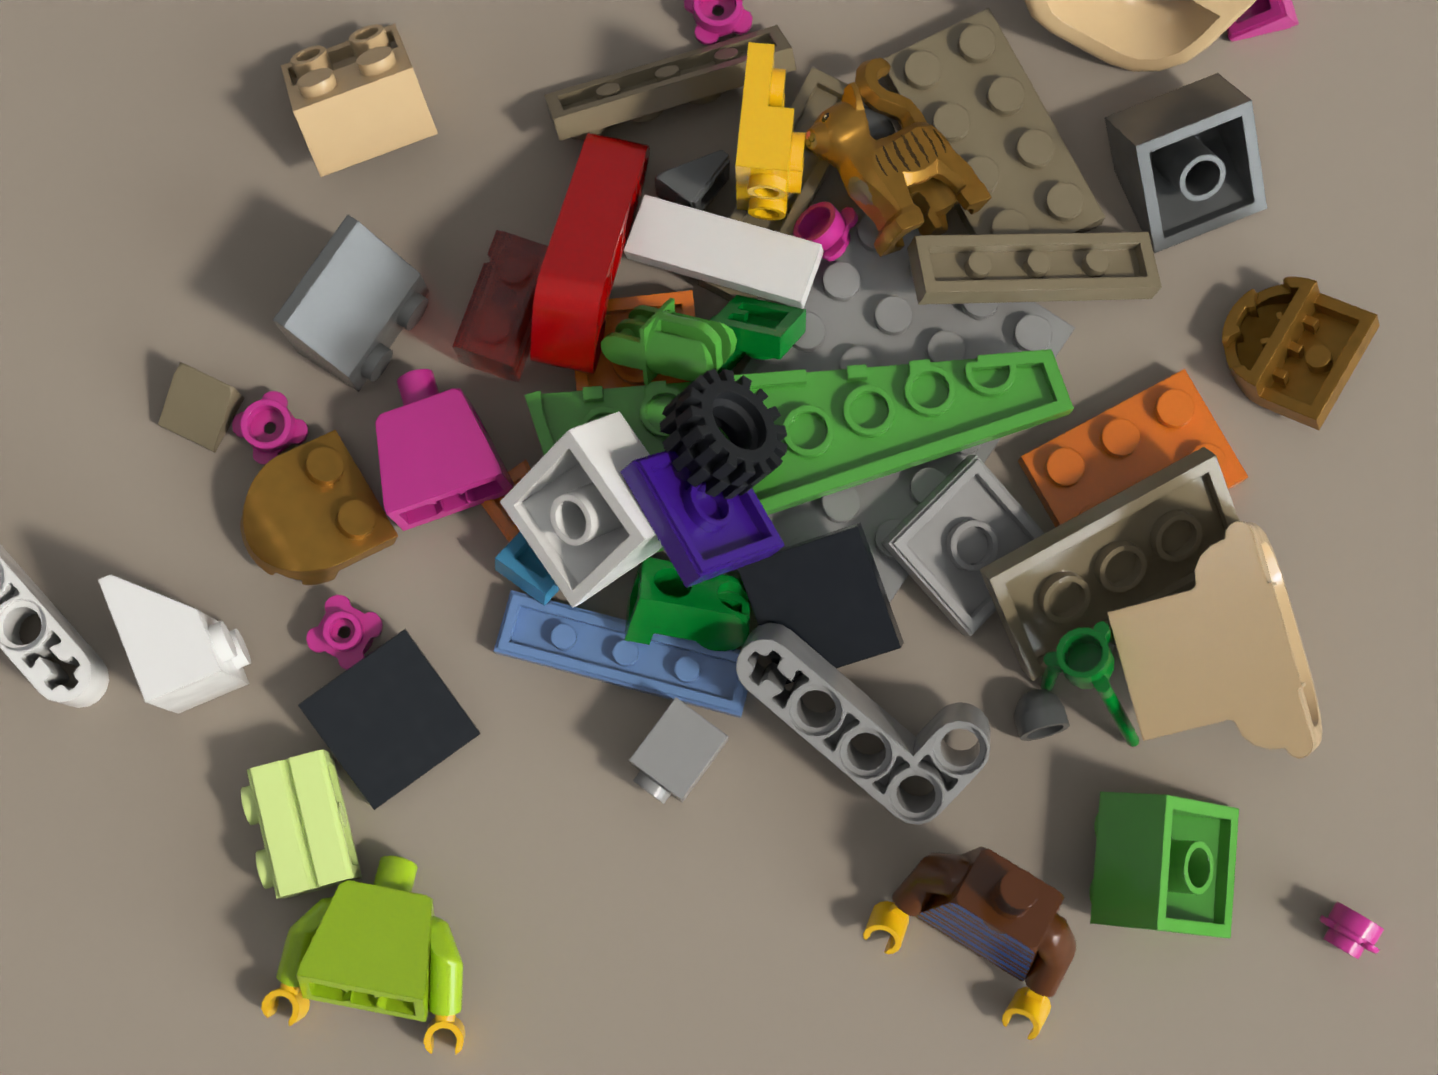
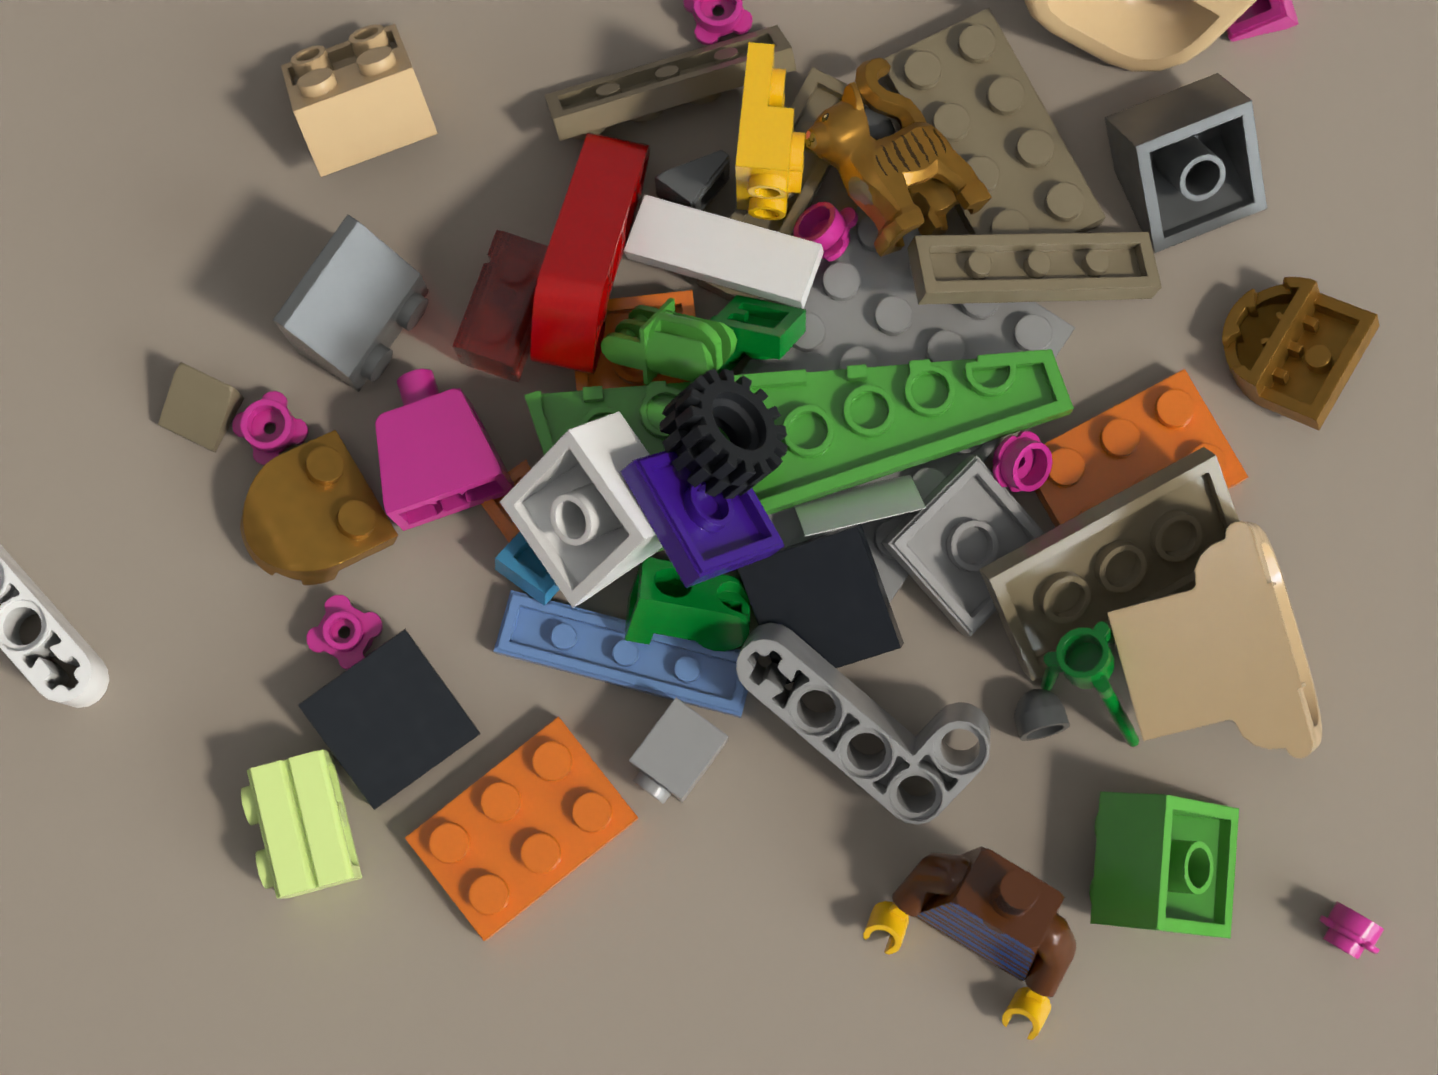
(174, 648): white slope -> none
(374, 953): lime torso -> none
(521, 828): none -> orange plate
(860, 505): none -> white sticker
(1022, 462): none -> dark pink plate

